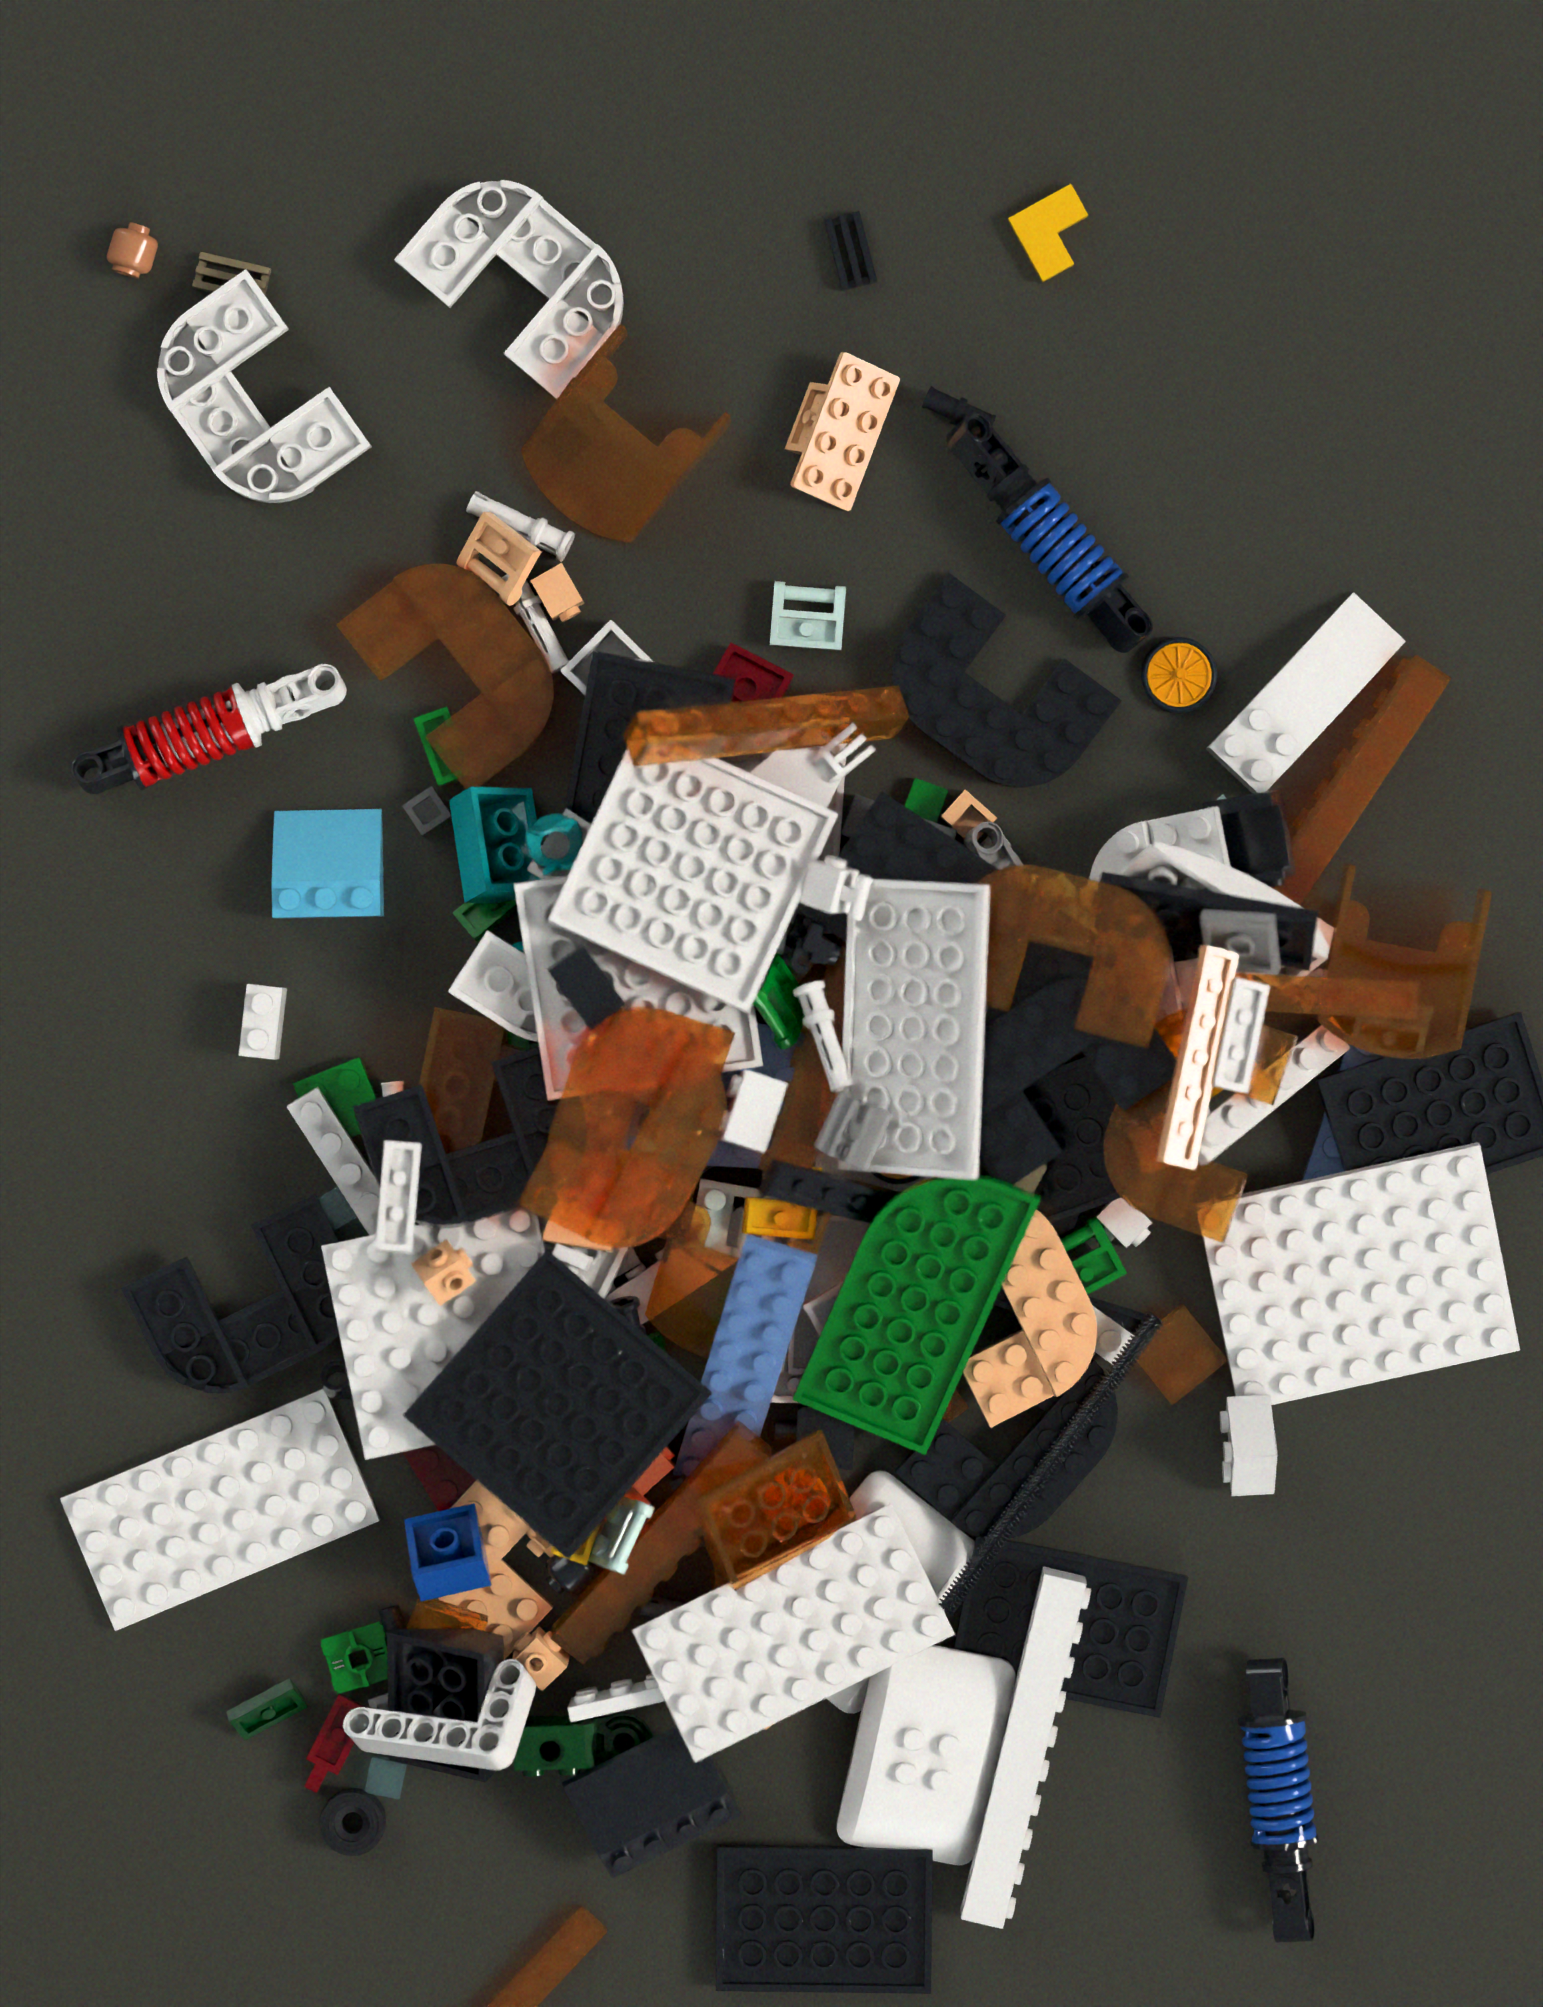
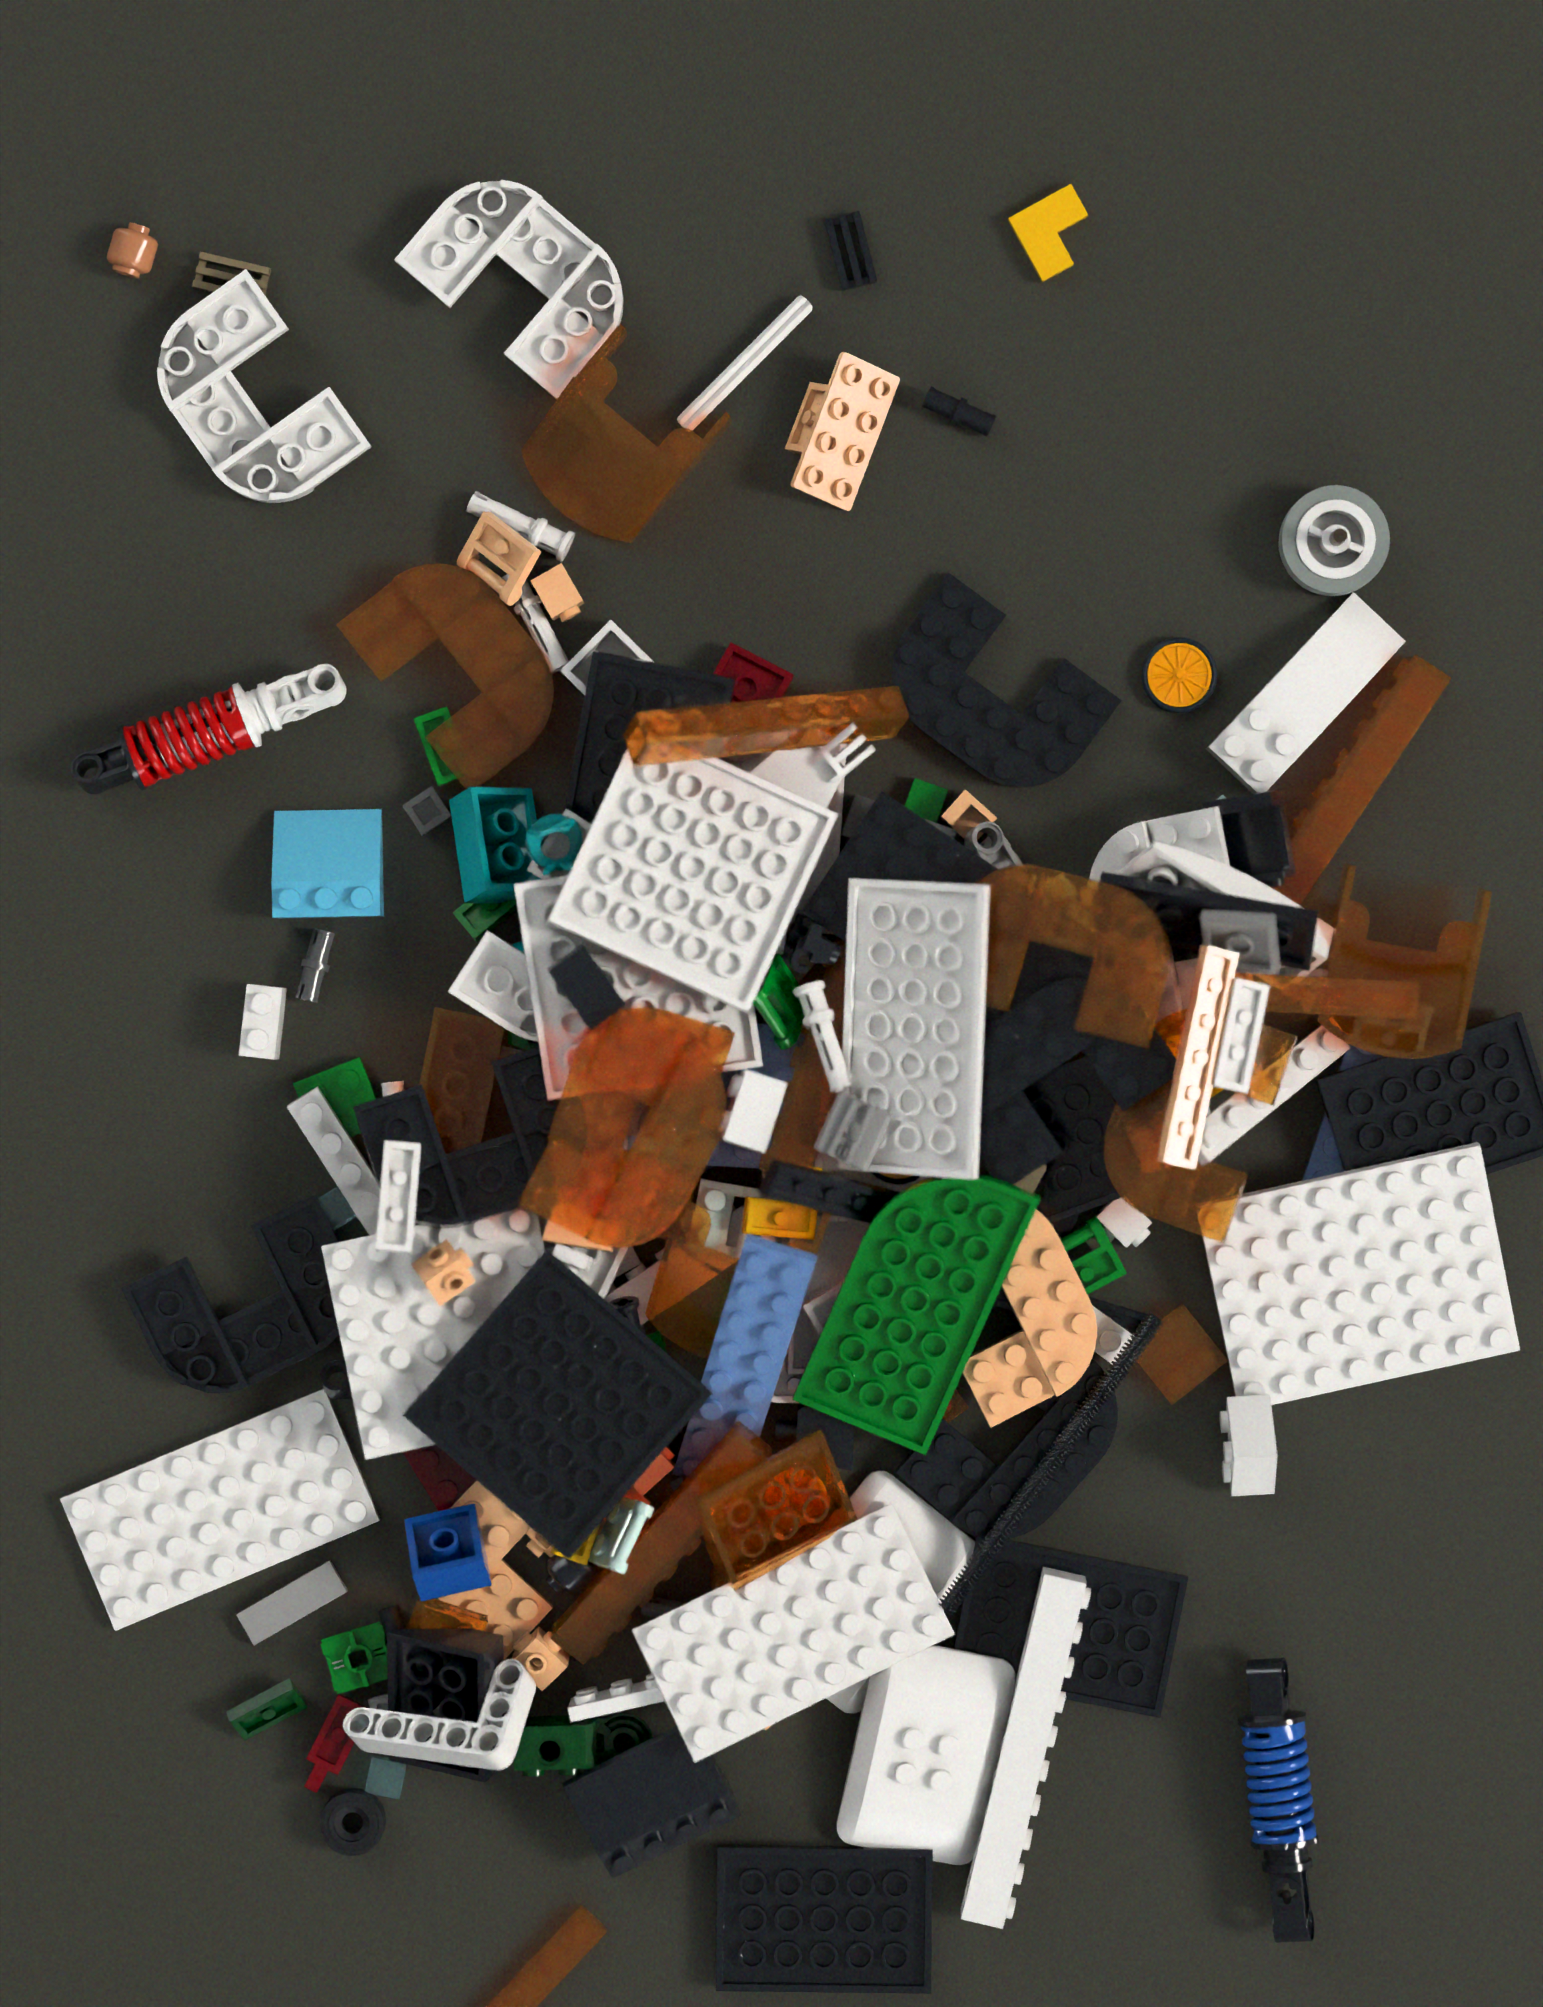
(292, 1602): none -> light grey tile
(315, 965): none -> dark grey pin
(744, 363): none -> white axle
(807, 628): light aqua plate -> none
(836, 888): white brick -> none
(1032, 516): piece -> none
(1334, 540): none -> wheel

